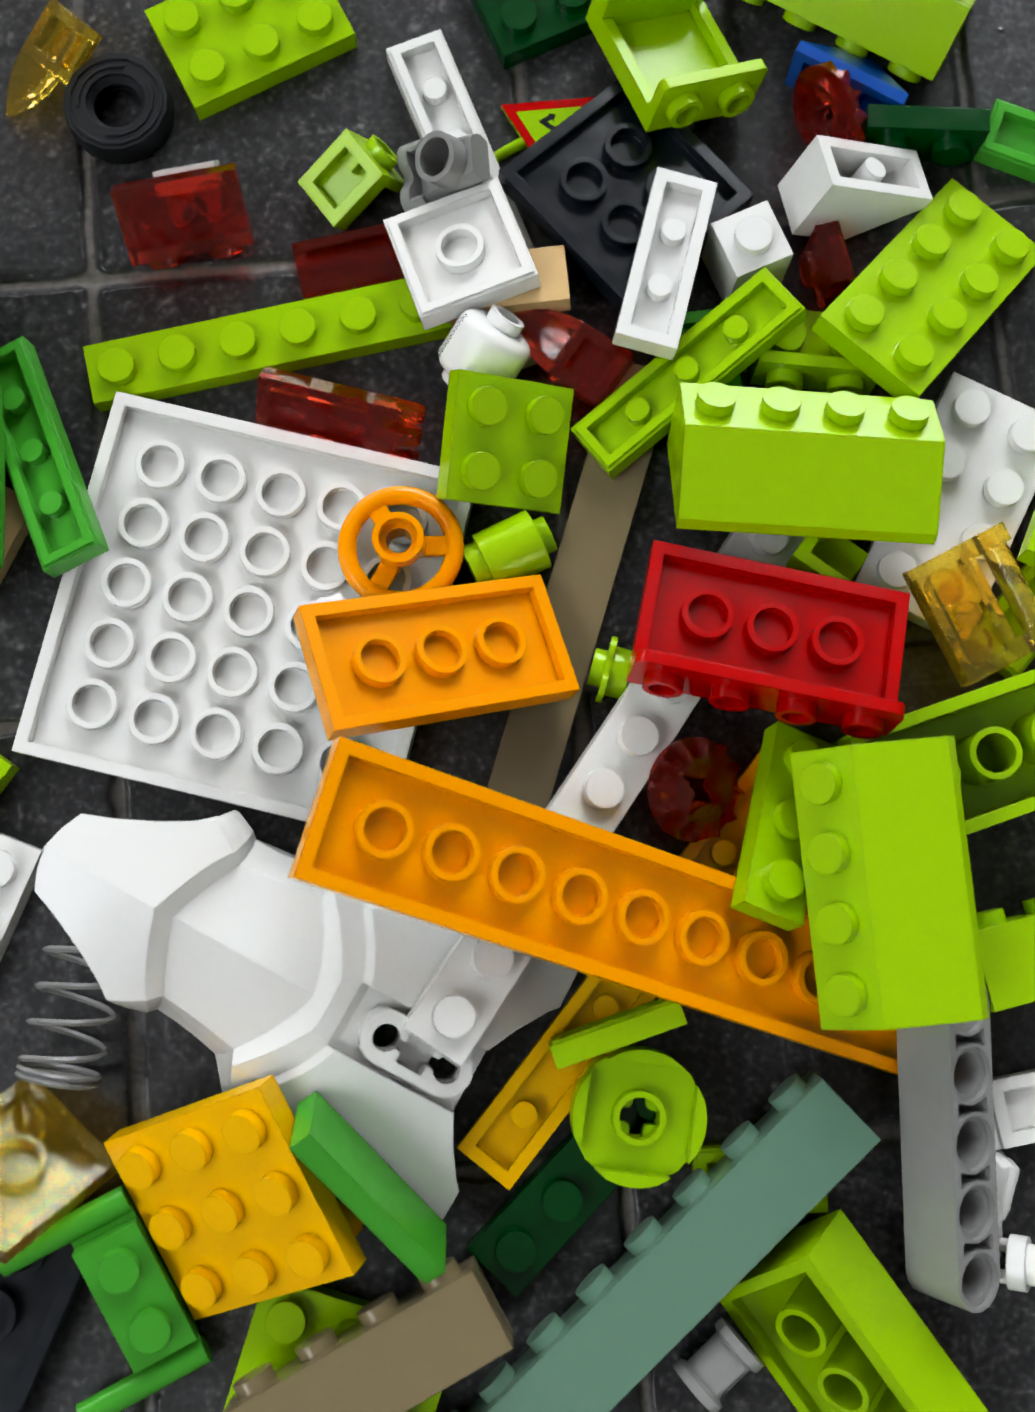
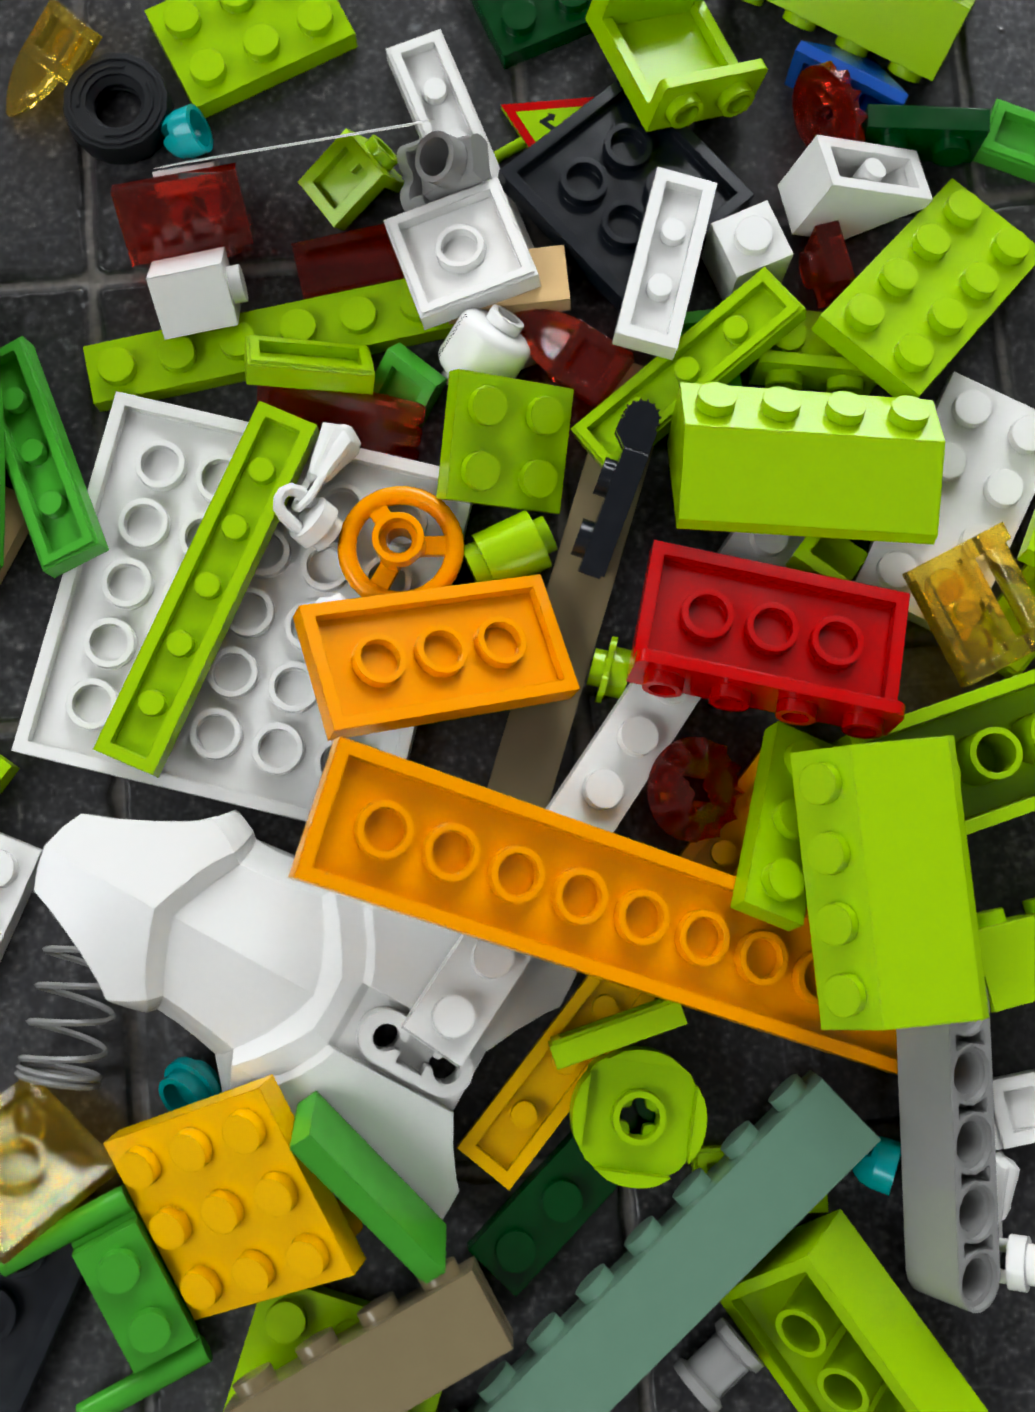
(187, 133): none -> teal hinge
(187, 1083): none -> teal plate
(196, 292): none -> white brick
(206, 591): none -> lime plate
(296, 143): none -> white sticker
(308, 365): none -> lime tile
(318, 521): none -> white piece
(408, 378): none -> bright green plate
(617, 486): none -> black hinge
(879, 1166): none -> teal hinge

